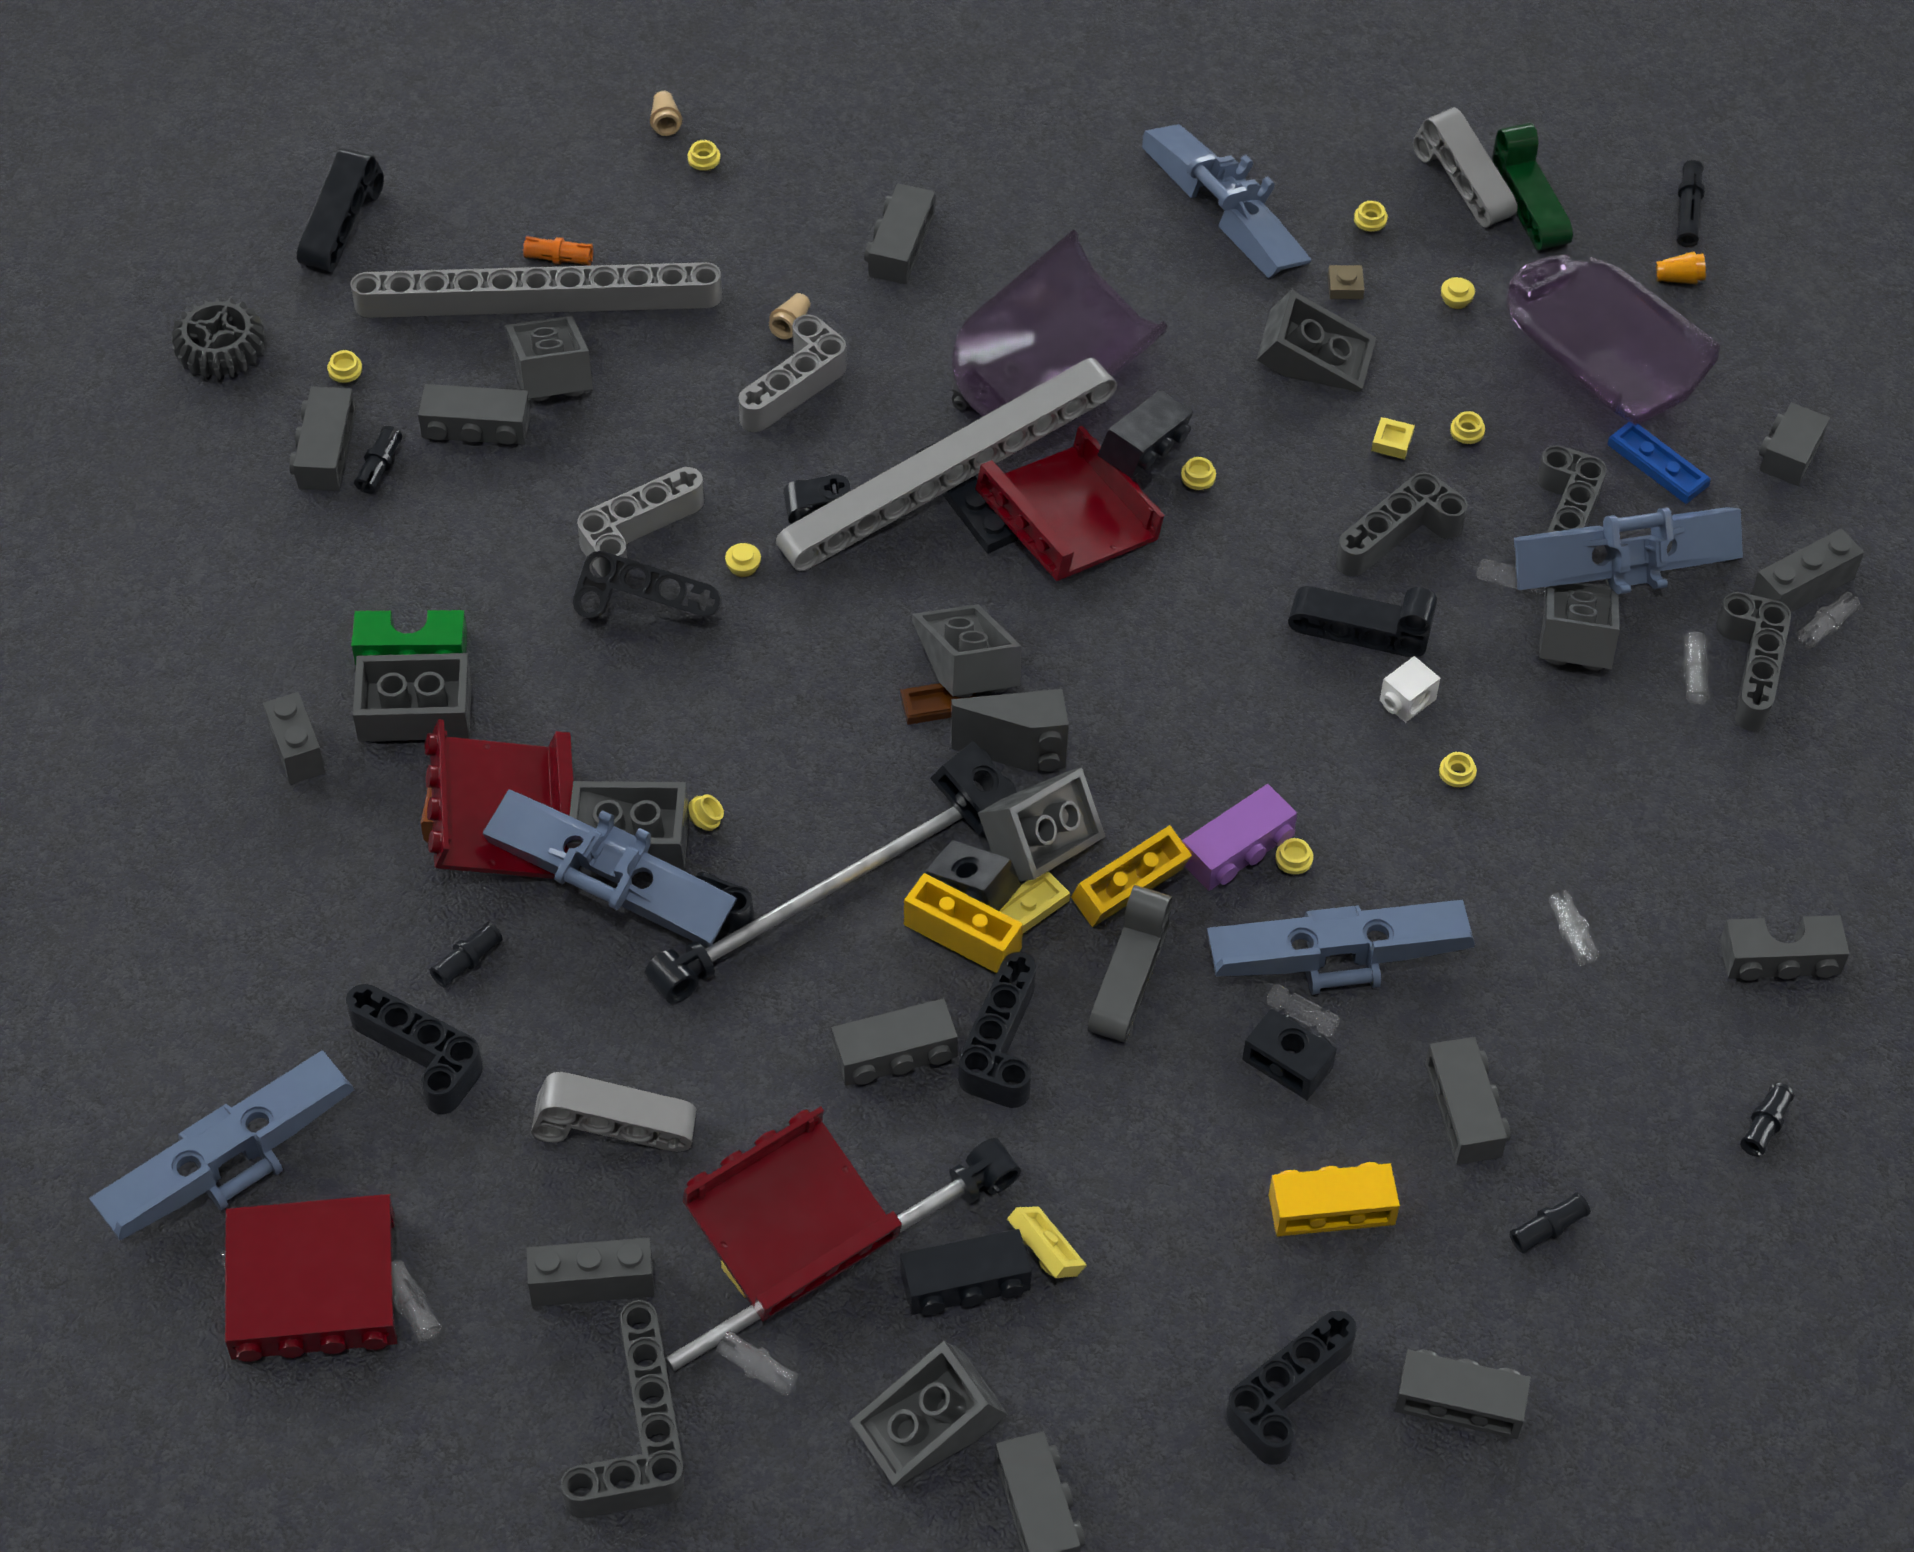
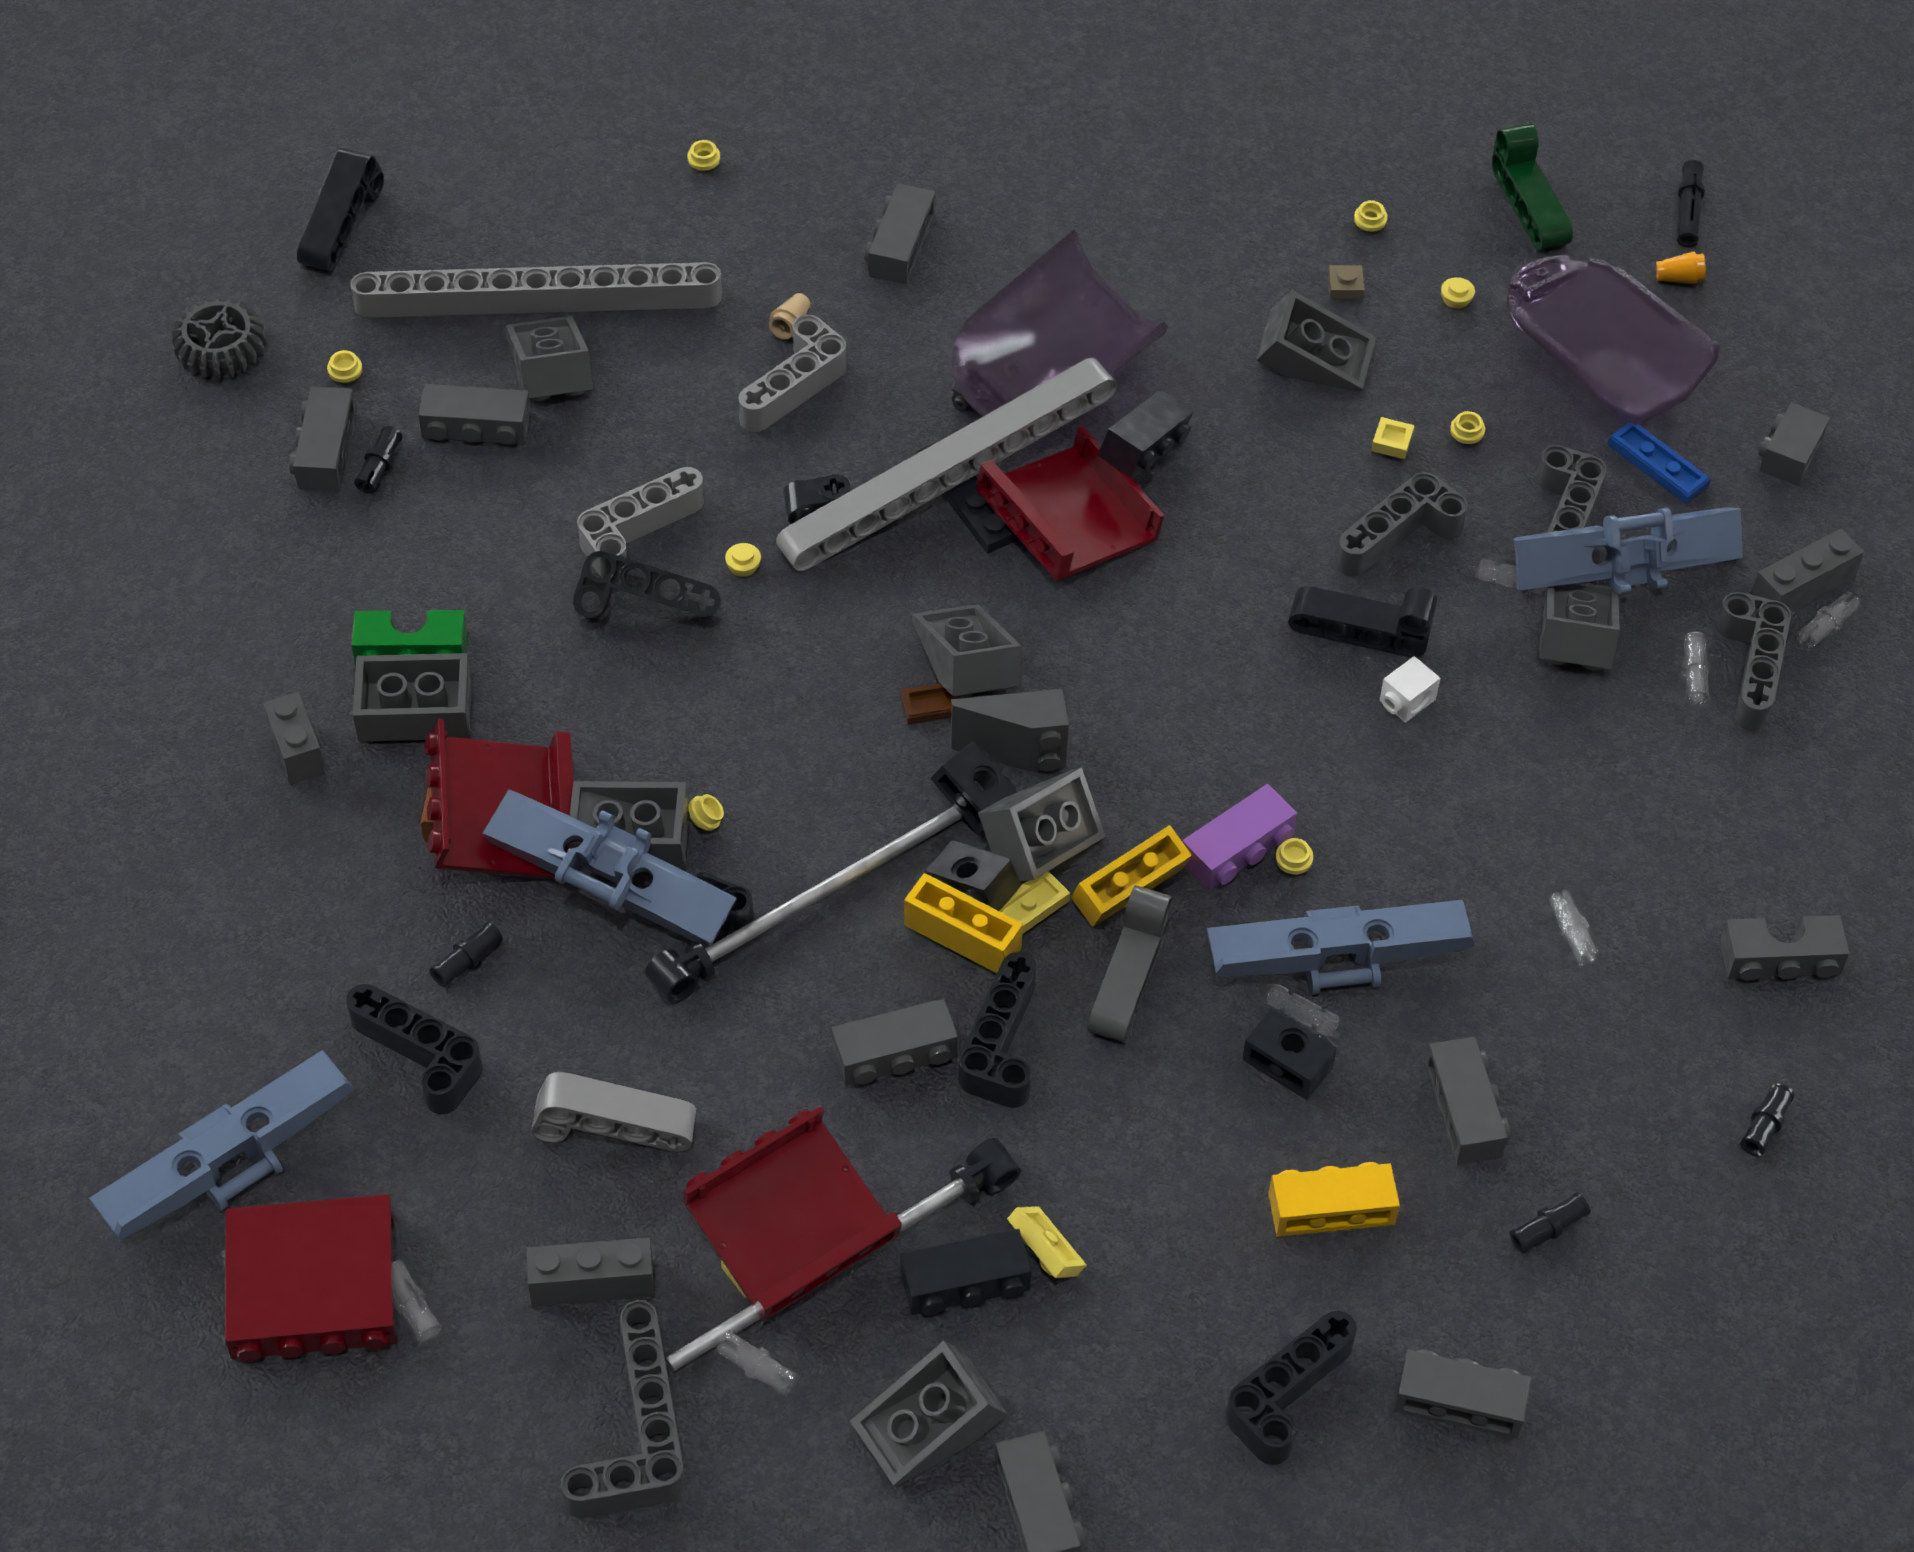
(558, 250): orange pin -> none
(665, 114): tan cone -> none
(1194, 165): sand blue piece -> none
(1198, 473): light yellow plate -> none
(1457, 762): light yellow plate -> none
(1467, 164): light grey beam -> none

